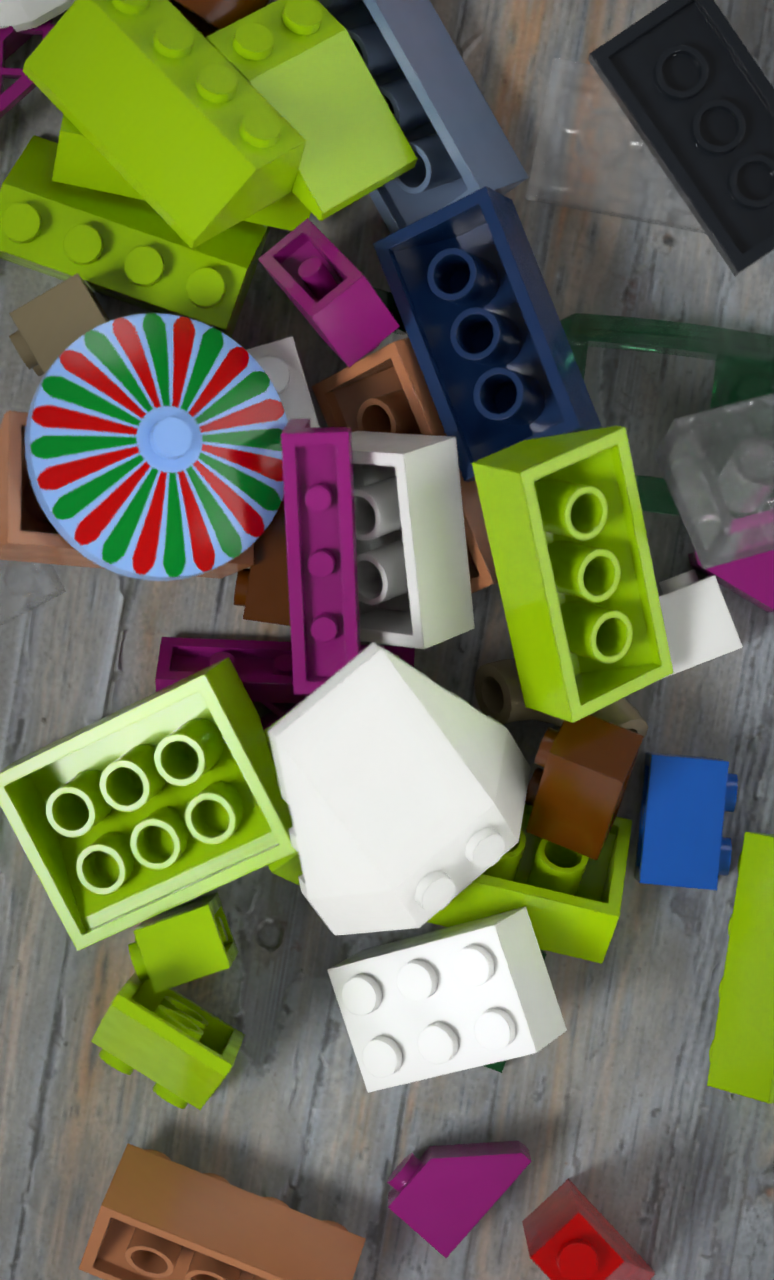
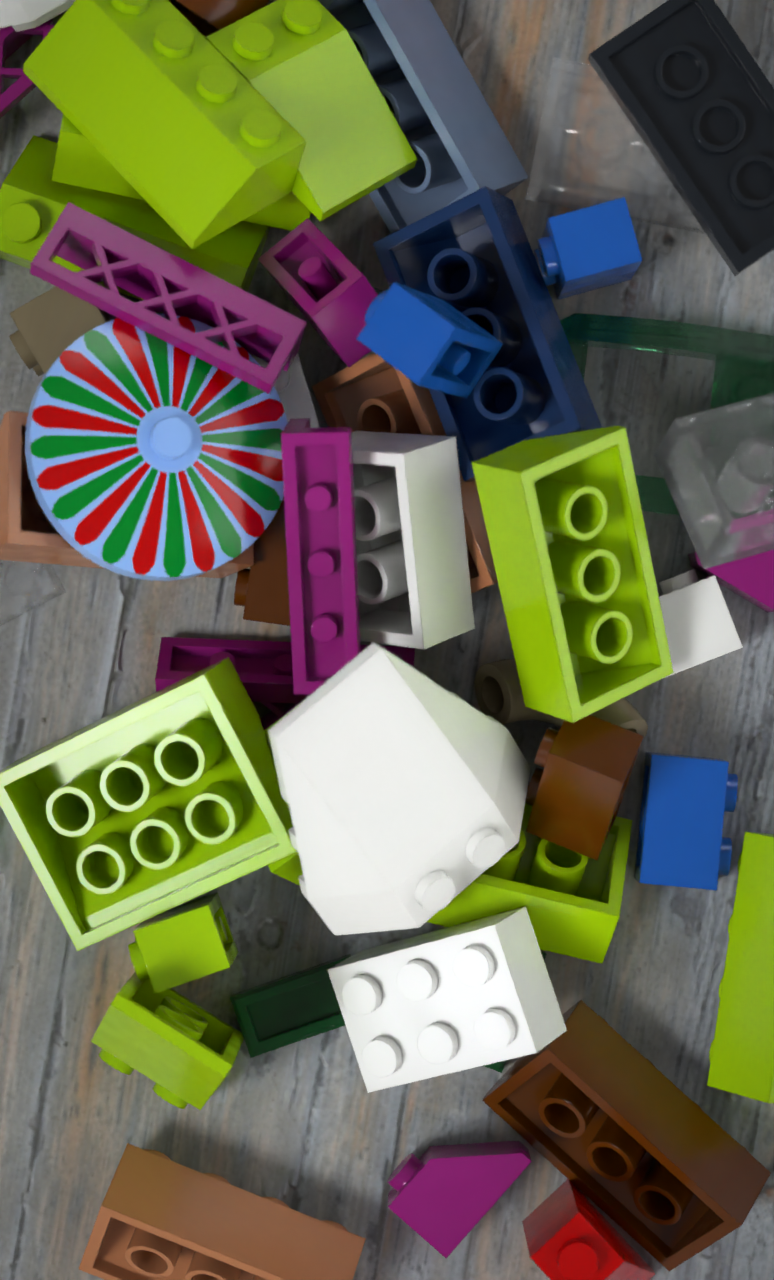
(170, 287): none -> magenta fence
(288, 1009): none -> dark green tile
(428, 340): none -> blue brick
(588, 249): none -> blue brick
(629, 1139): none -> reddish brown slope

